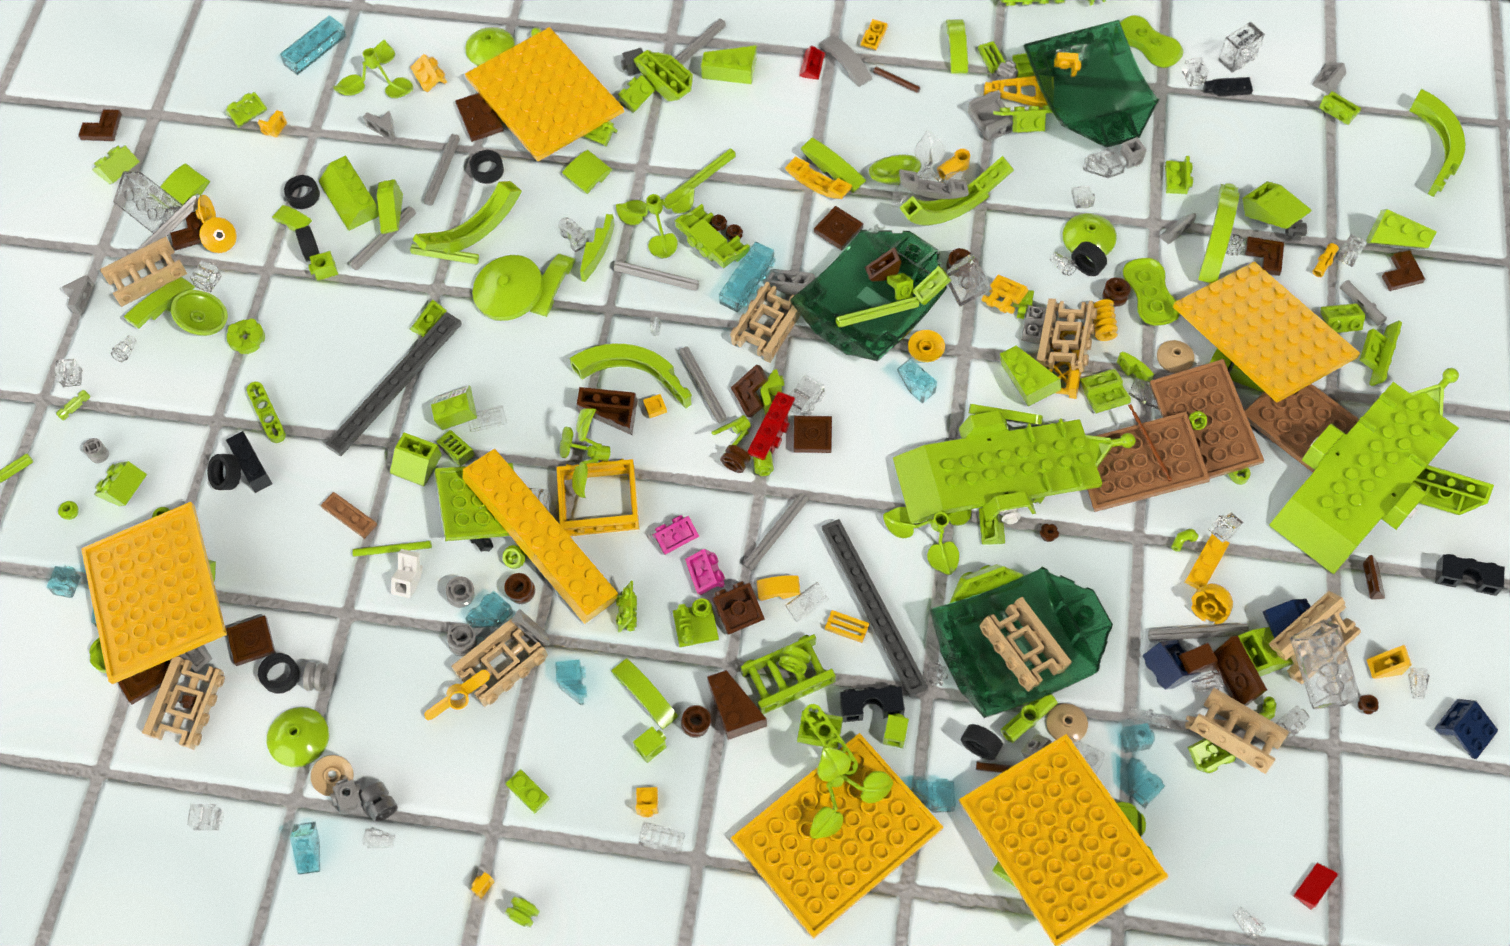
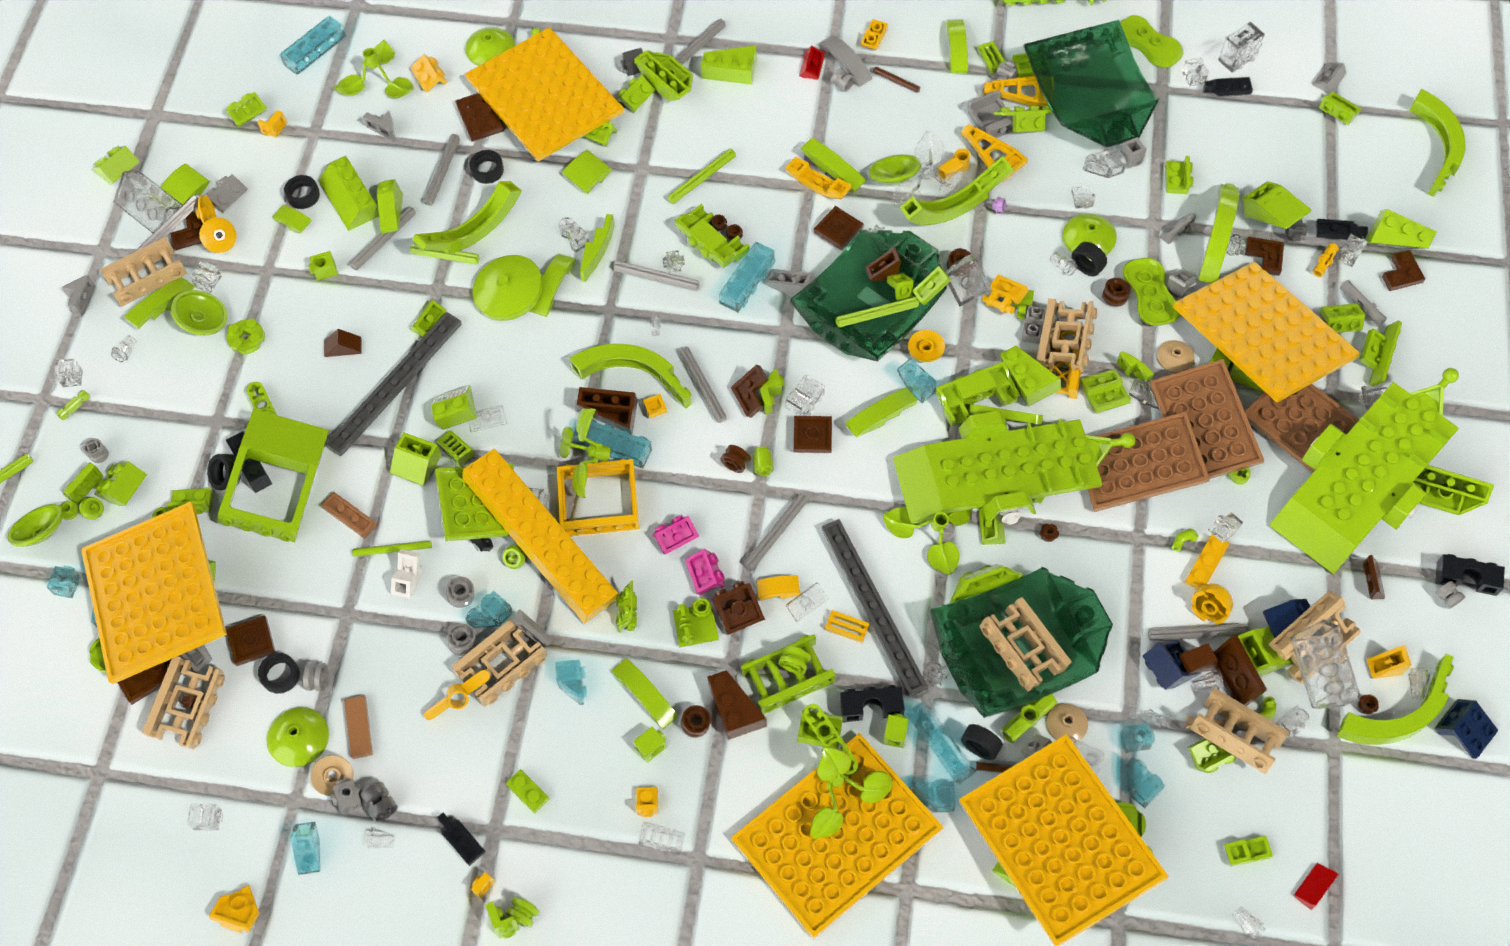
(36, 526): none -> lime dish
(83, 483): none -> lime bracket
(91, 508): none -> lime hat
(104, 130): reddish brown plate -> none
(199, 497): none -> lime bracket
(226, 193): none -> light grey bracket
(236, 910): none -> yellow plate
(282, 444): none -> lime window
(307, 242): black tyre -> none
(342, 343): none -> reddish brown slope
(358, 727): none -> medium nougat tile
(460, 839): none -> black hinge
(502, 926): none -> lime bracket
(514, 582): reddish brown wheel -> none
(621, 443): none -> clear light blue brick
(633, 212): lime plant -> none
(673, 261): none -> clear gear
(739, 425): lime plant -> none
(773, 426): red bracket -> none
(779, 329): tan fence -> none
(842, 79): none -> light grey wheel
(880, 412): none -> lime slope
(933, 189): light grey slope -> none
(941, 742): none -> clear light blue brick
(974, 388): none -> lime bracket
(999, 204): none -> lavender plate
(1013, 156): none -> yellow plate
(1068, 60): yellow bracket -> none
(1105, 323): yellow piece -> none
(1150, 442): dark orange piece -> none
(1180, 281): none -> light grey slope
(1201, 423): lime plate -> none
(1248, 851): none -> lime slope
(1339, 229): none -> black hinge
(1369, 397): none -> clear bracket
(1382, 732): none -> lime arch
(1449, 590): none -> light grey wheel

